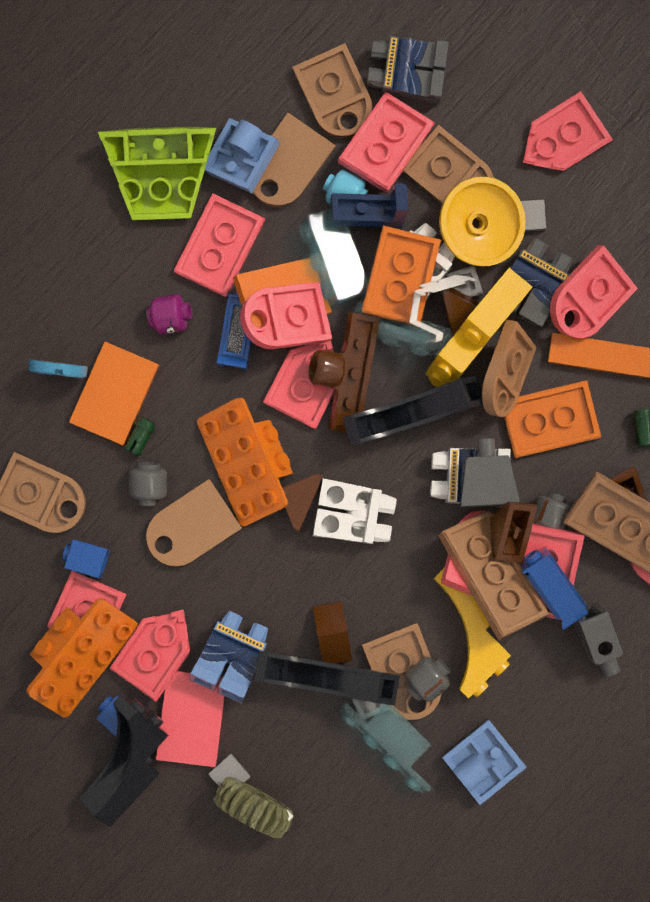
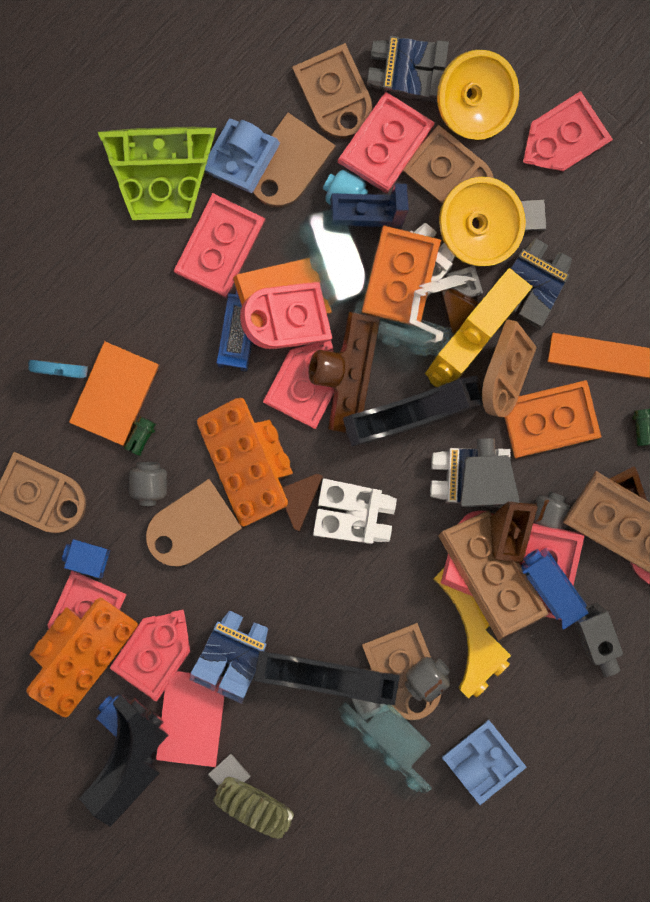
(169, 314): magenta head -> none
(332, 633): reddish brown slope -> none
(492, 98): none -> yellow dish
(591, 293): coral tile -> none

